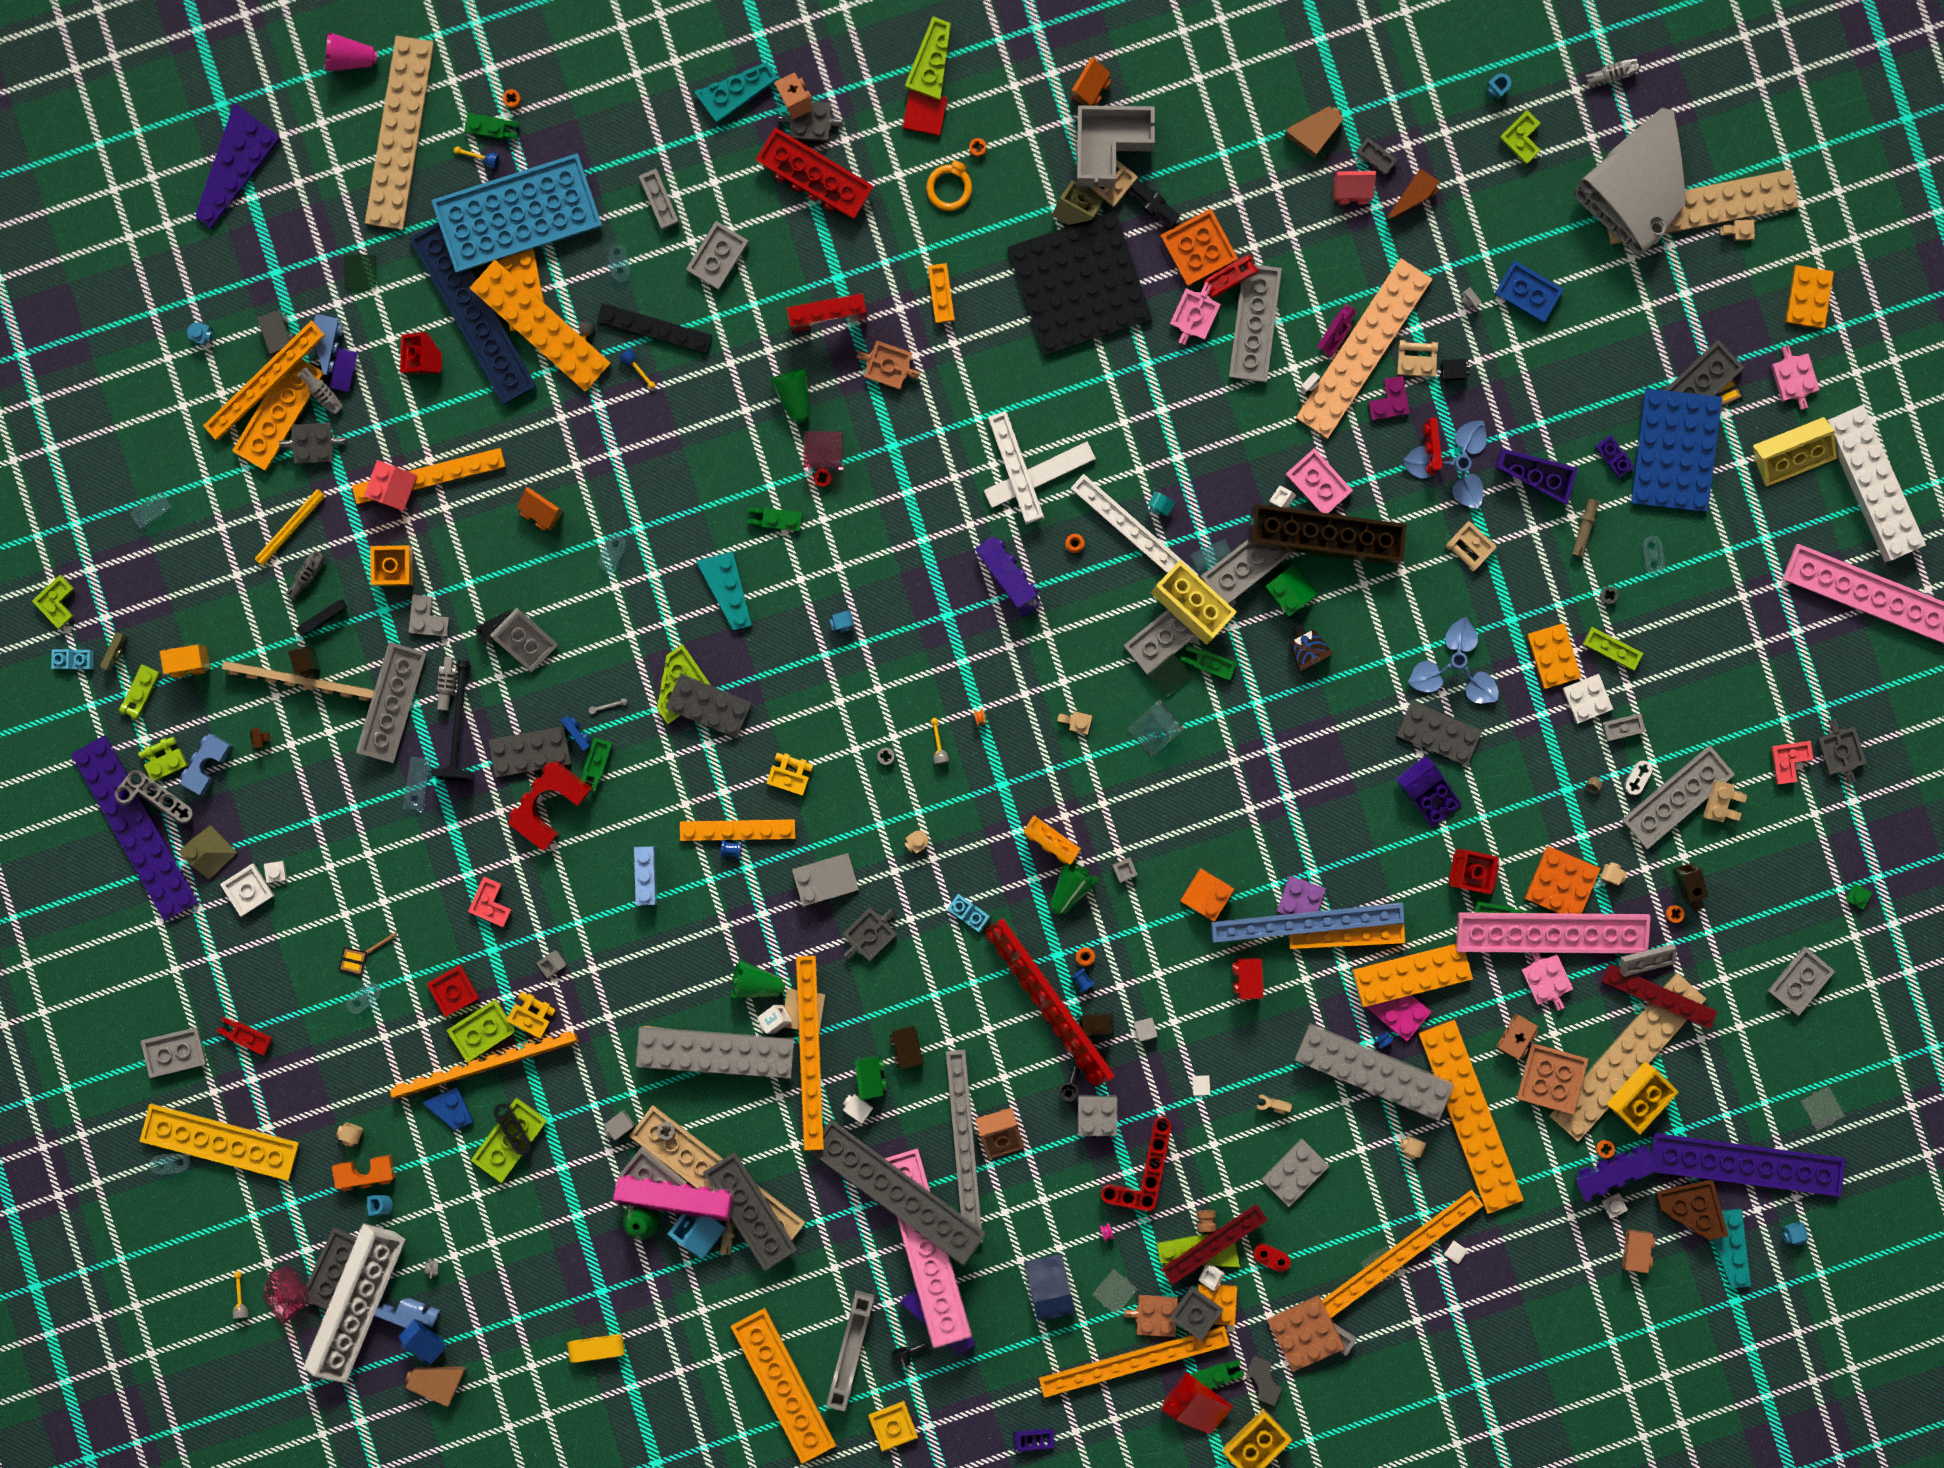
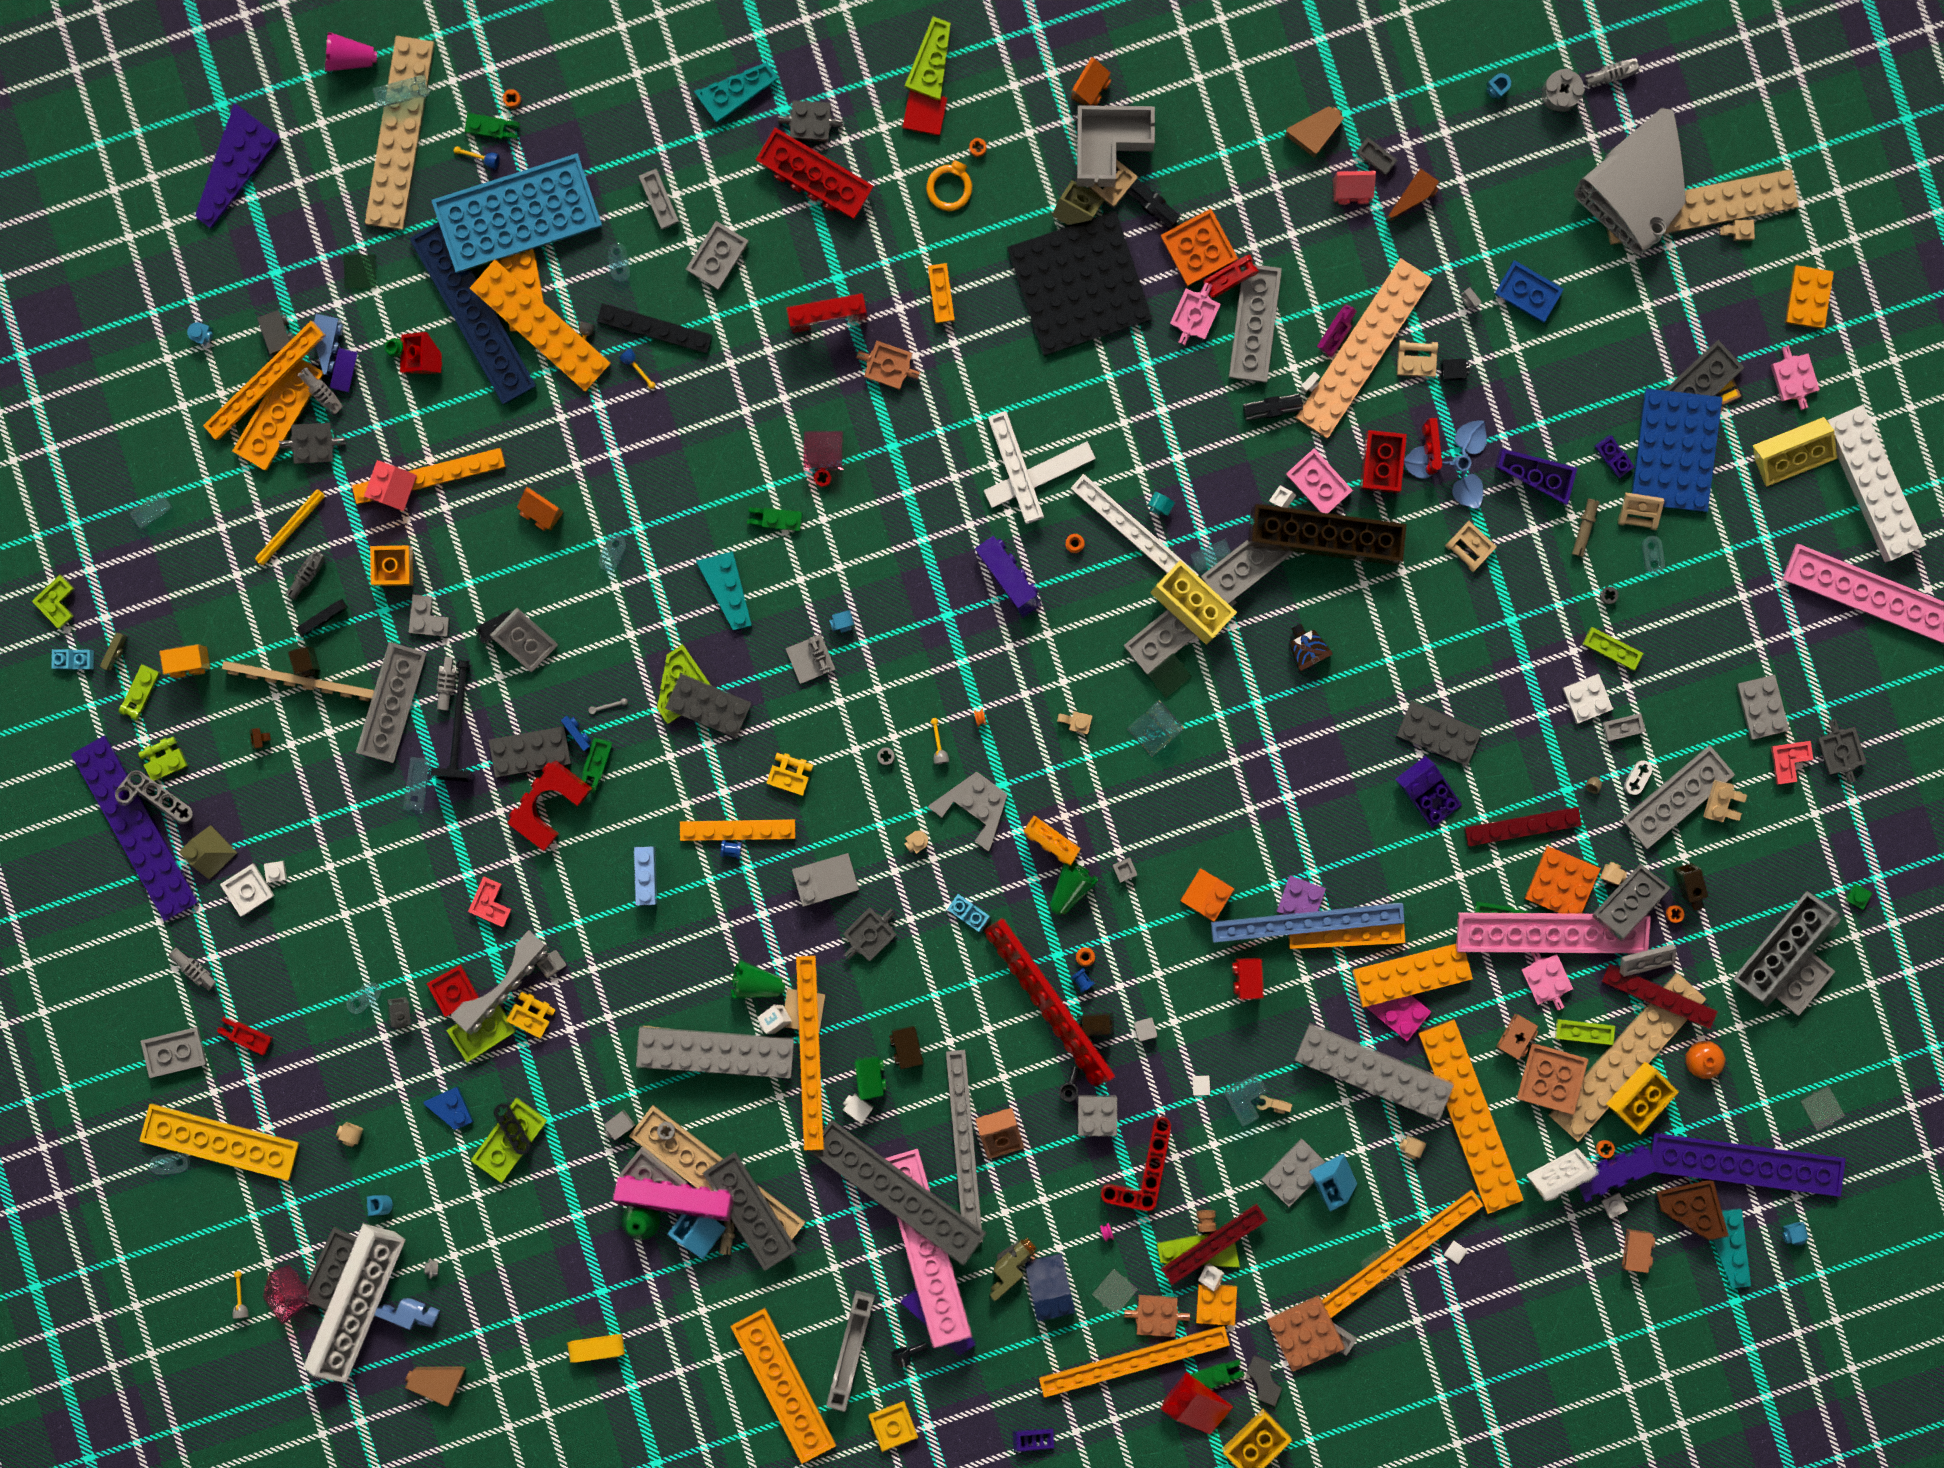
(192, 969): none -> light grey hinge
(195, 776): medium blue arch -> none
(347, 1176): orange arch -> none
(354, 960): piece -> none
(394, 347): none -> green plate
(398, 1012): none -> dark grey brick
(400, 91): none -> clear light blue plate
(422, 1342): blue brick -> none
(475, 1067): light orange plate -> none
(527, 954): none -> light grey arch
(793, 393): green cone -> none
(794, 96): nougat brick -> none
(810, 658): none -> light grey hinge
(980, 799): none -> light grey wing
(1008, 1265): none -> olive plate
(1196, 1313): dark grey plate -> none
(1211, 663): green hinge -> none
(1240, 1098): none -> clear light blue brick
(1272, 407): none -> black piece
(1272, 1257): red plate -> none
(1290, 590): green slope -> none
(1334, 1181): none -> dark azure slope
(1383, 461): none -> red brick
(1383, 1040): blue bush -> none
(1395, 402): magenta plate -> none
(1463, 638): medium blue plant -> none
(1474, 871): red slope -> none
(1517, 137): lime plate -> none
(1523, 826): none -> dark red plate
(1554, 655): light orange plate -> none
(1562, 1174): none -> white plate
(1566, 80): none -> light grey brick
(1585, 1032): none -> lime plate
(1631, 902): none -> dark grey plate
(1642, 506): none -> tan plate
(1705, 1060): none -> orange cylinder
(1762, 707): none -> light grey plate
(1786, 949): none -> dark grey brick

